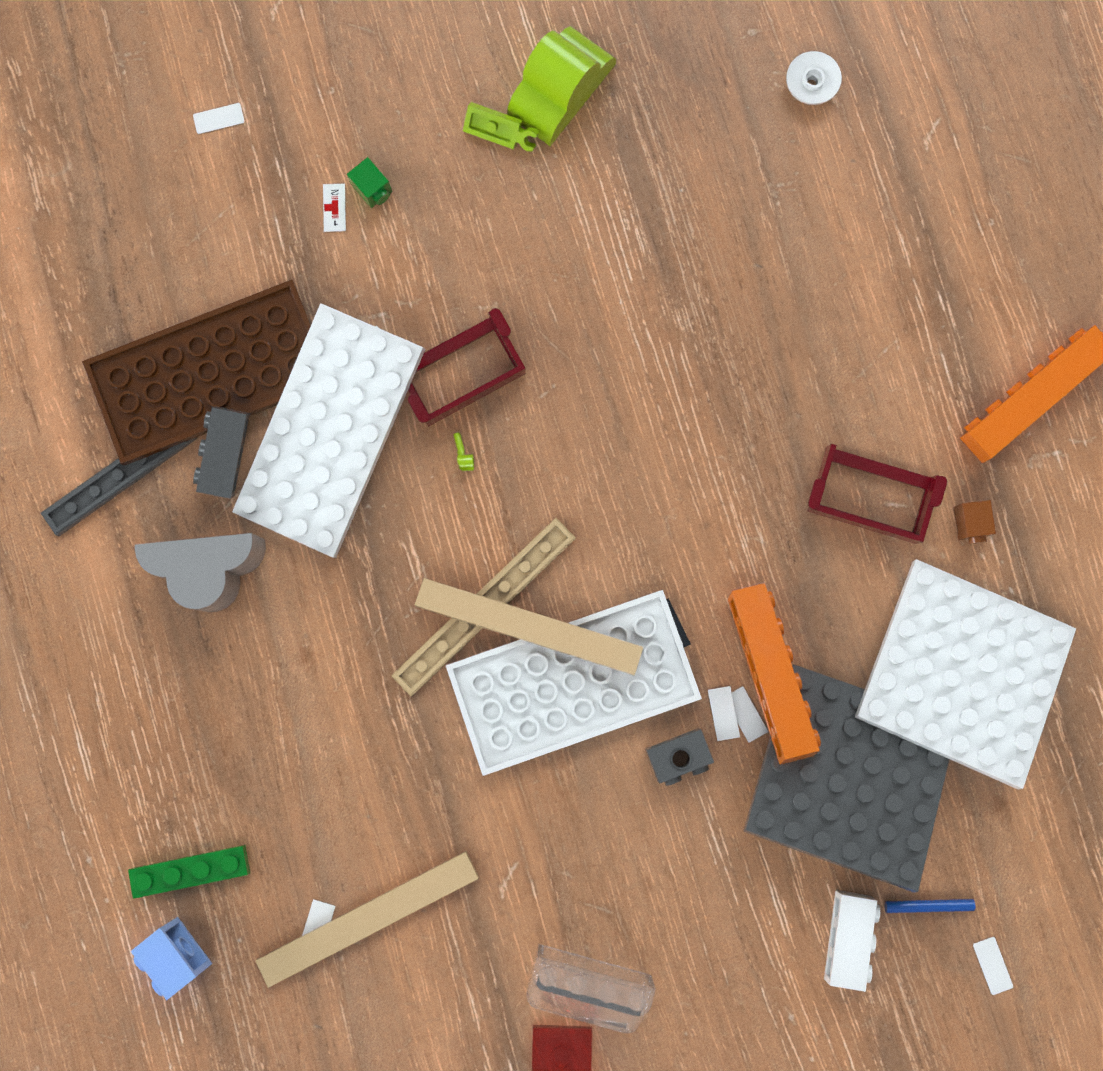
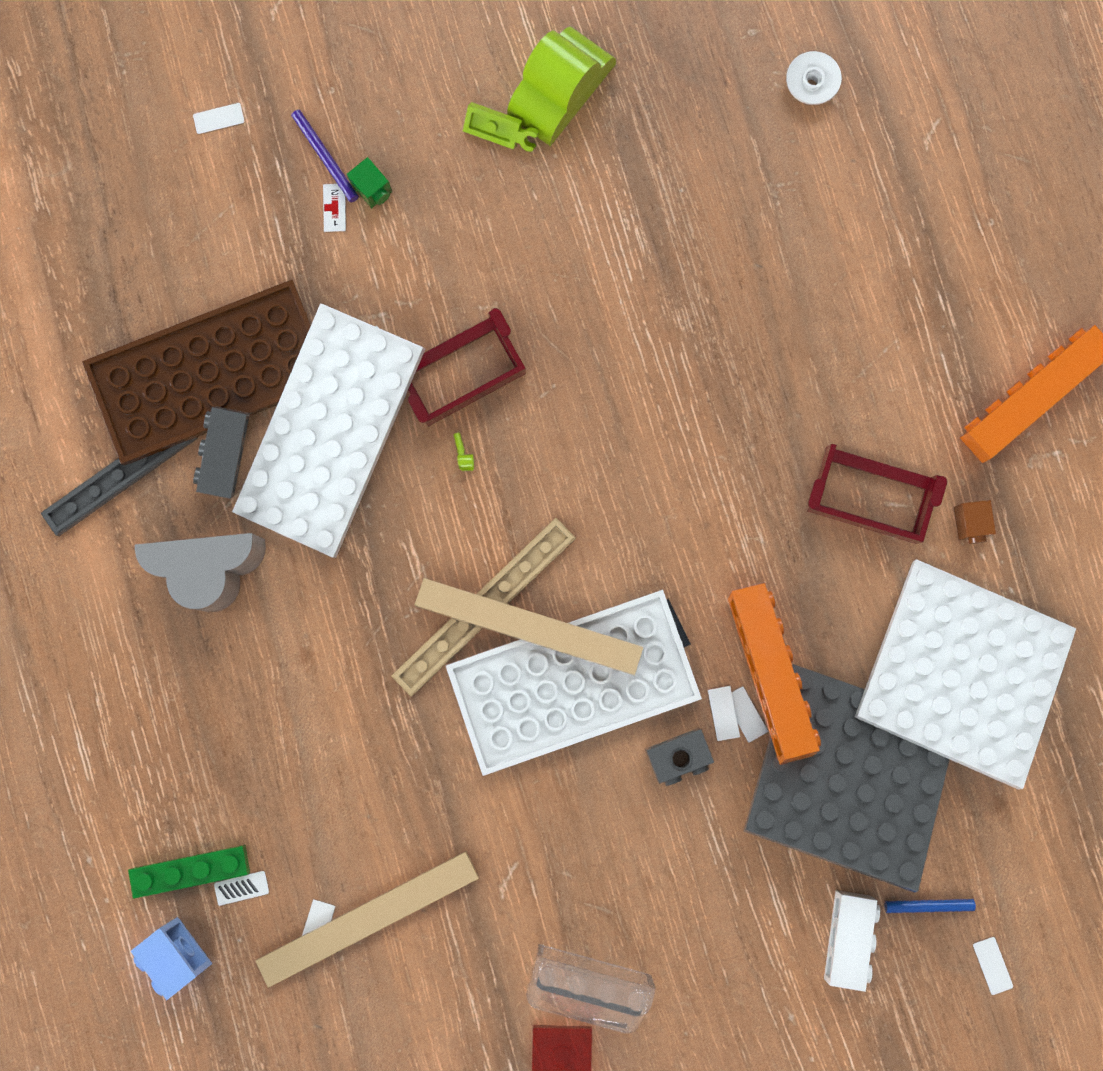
(241, 888): none -> white sticker
(325, 156): none -> dark purple bar

